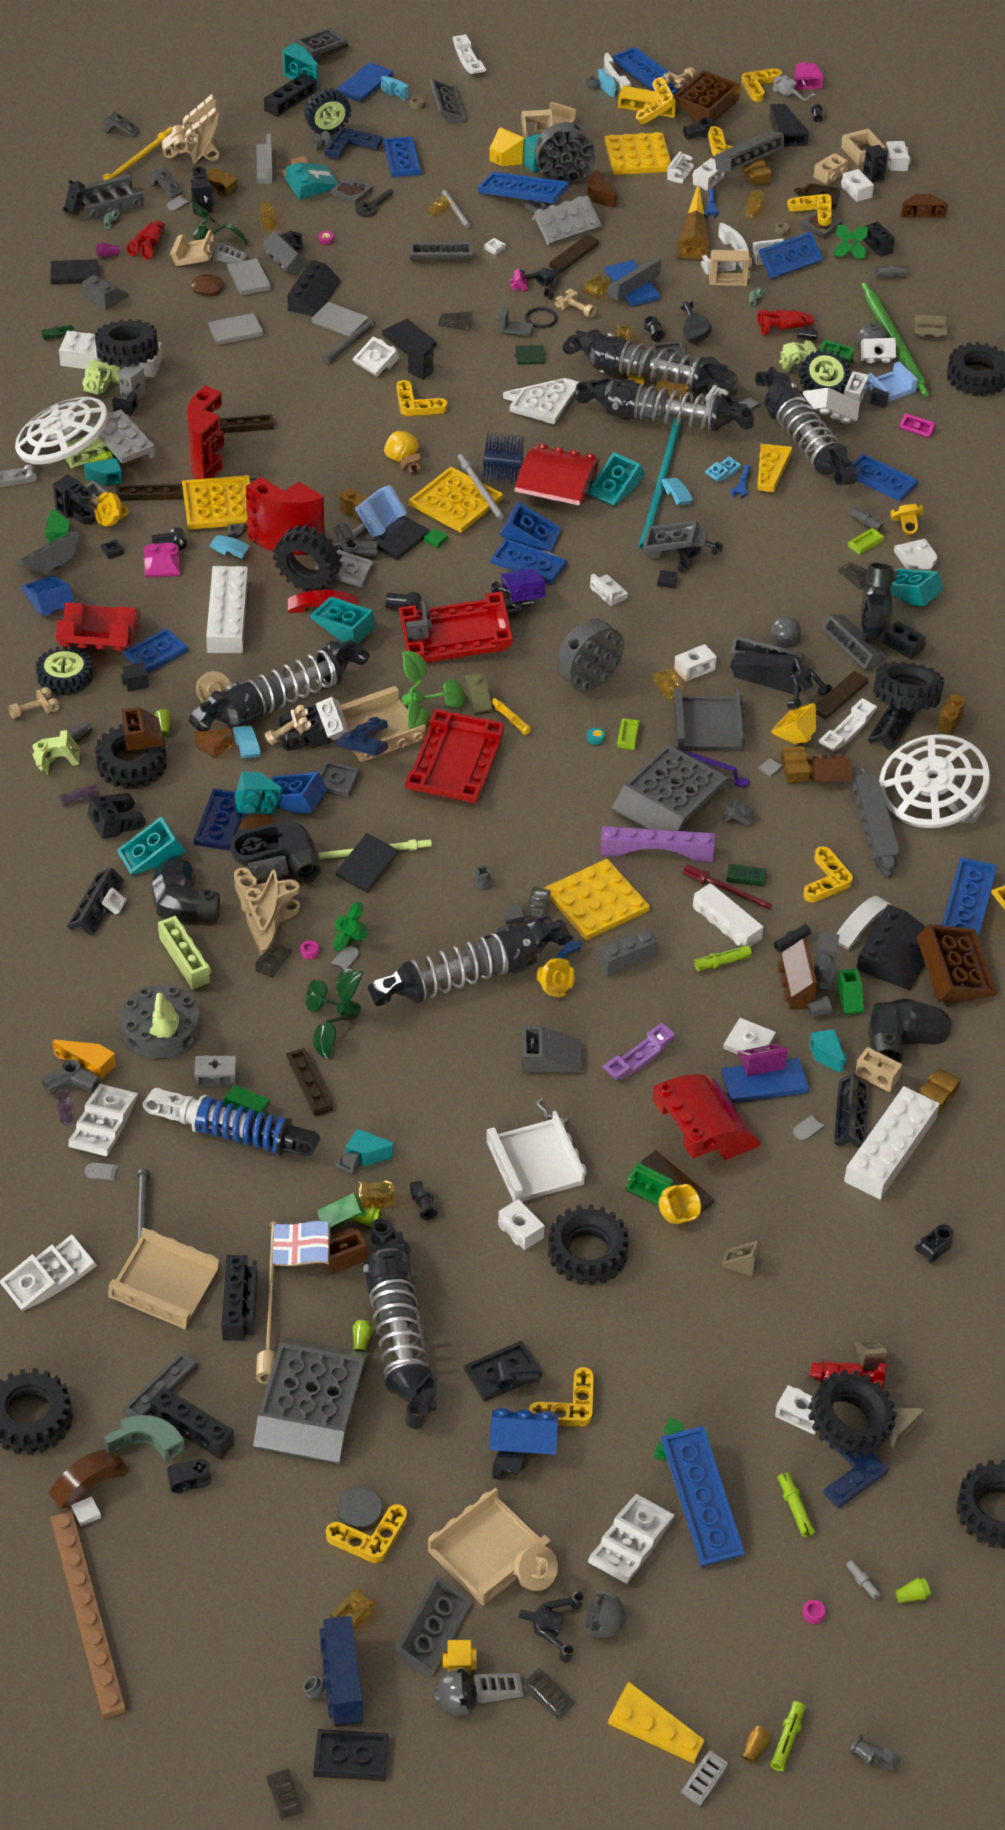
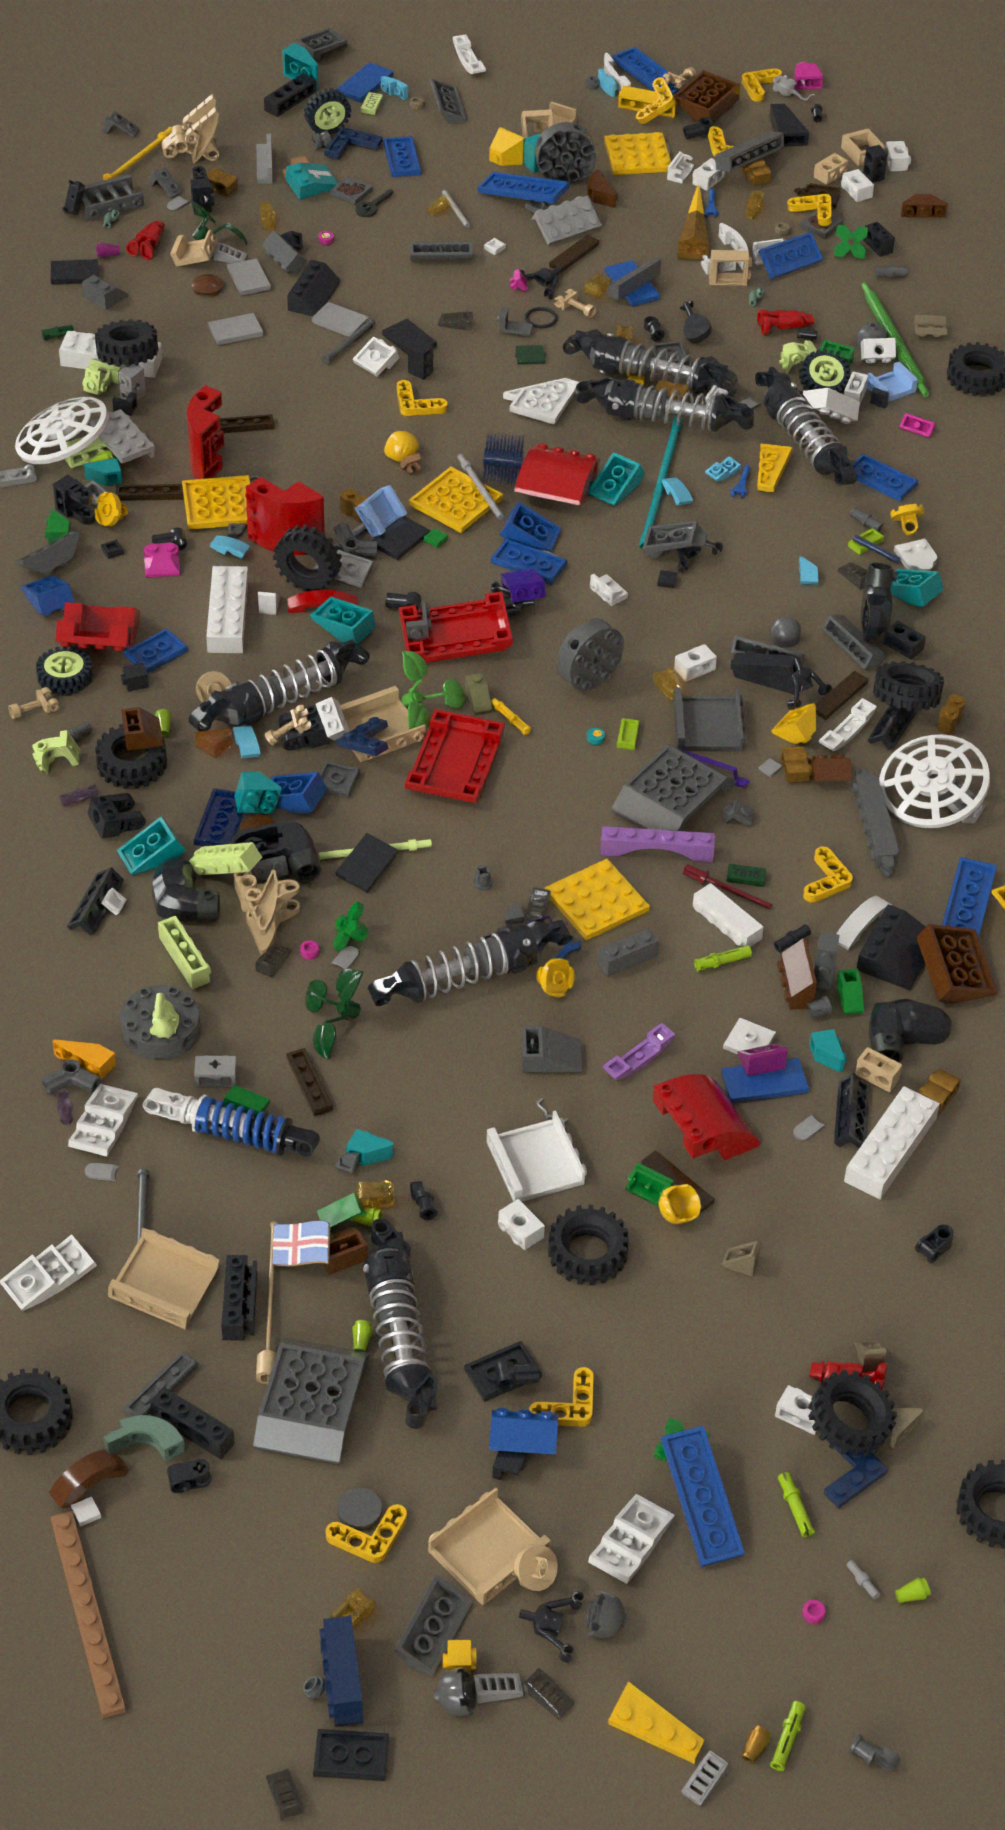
(225, 859): none -> yellowish green brick
(268, 603): none -> white slope
(371, 103): none -> yellowish green tile
(808, 572): none -> medium azure slope
(877, 549): none -> dark blue bar

